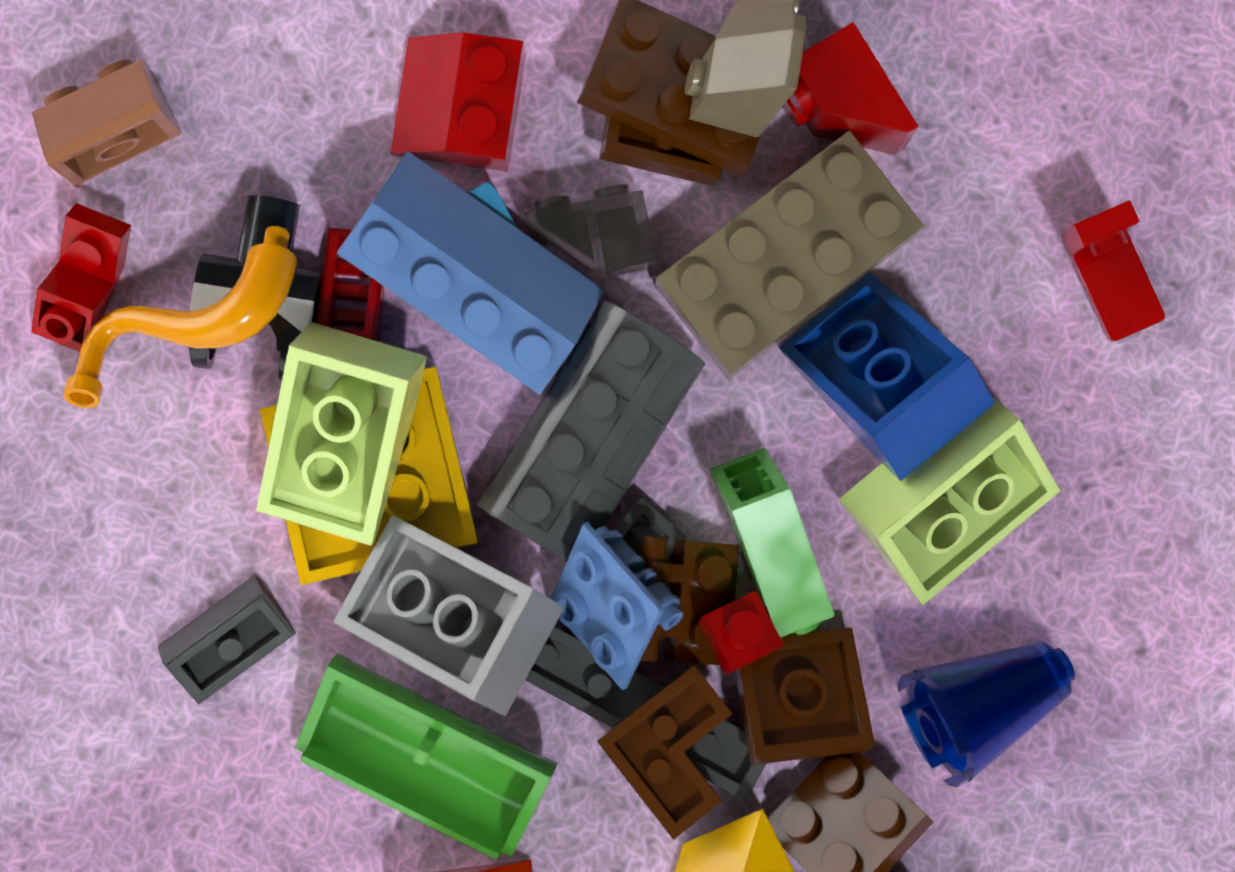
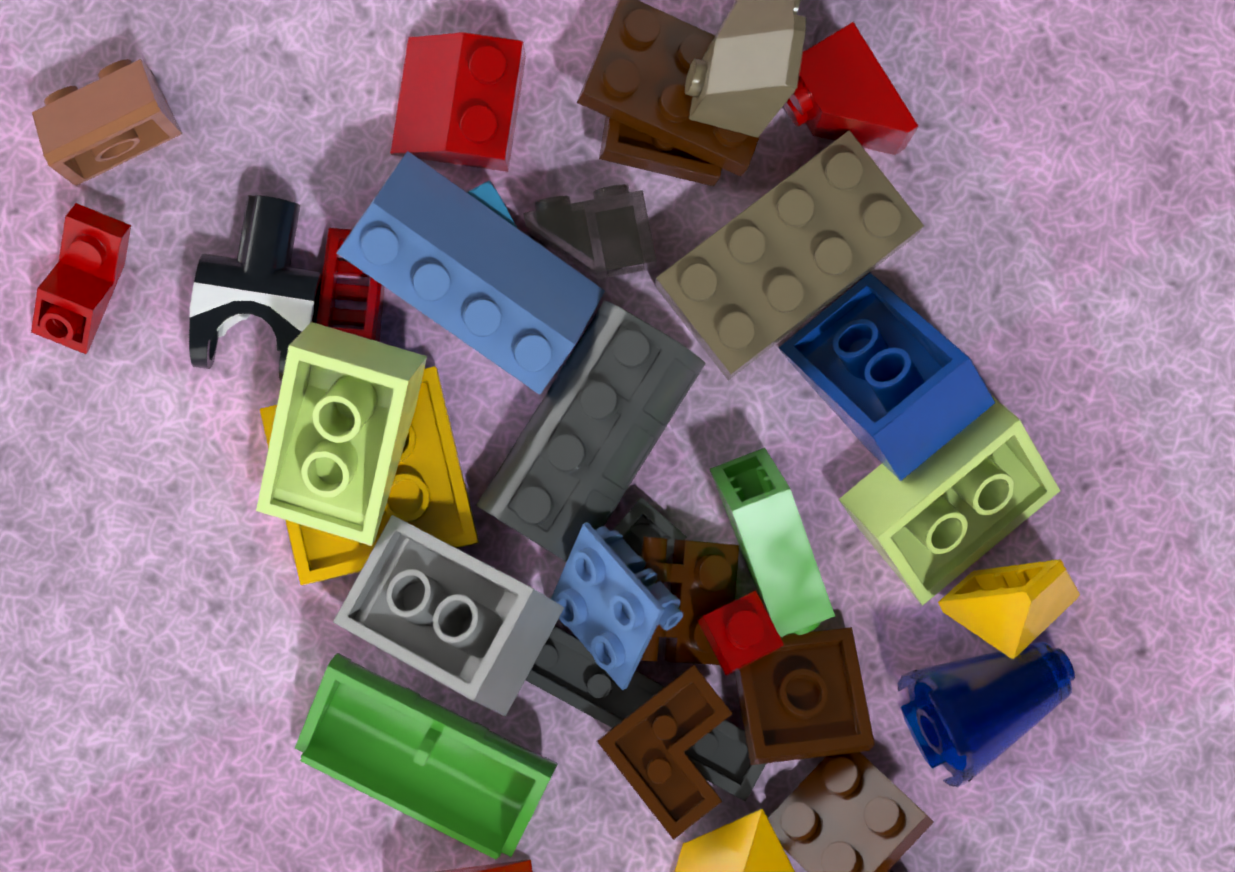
(225, 640): dark grey slope -> none
(228, 322): light orange animal -> none
(1011, 602): none -> yellow slope
(1113, 272): red bracket -> none

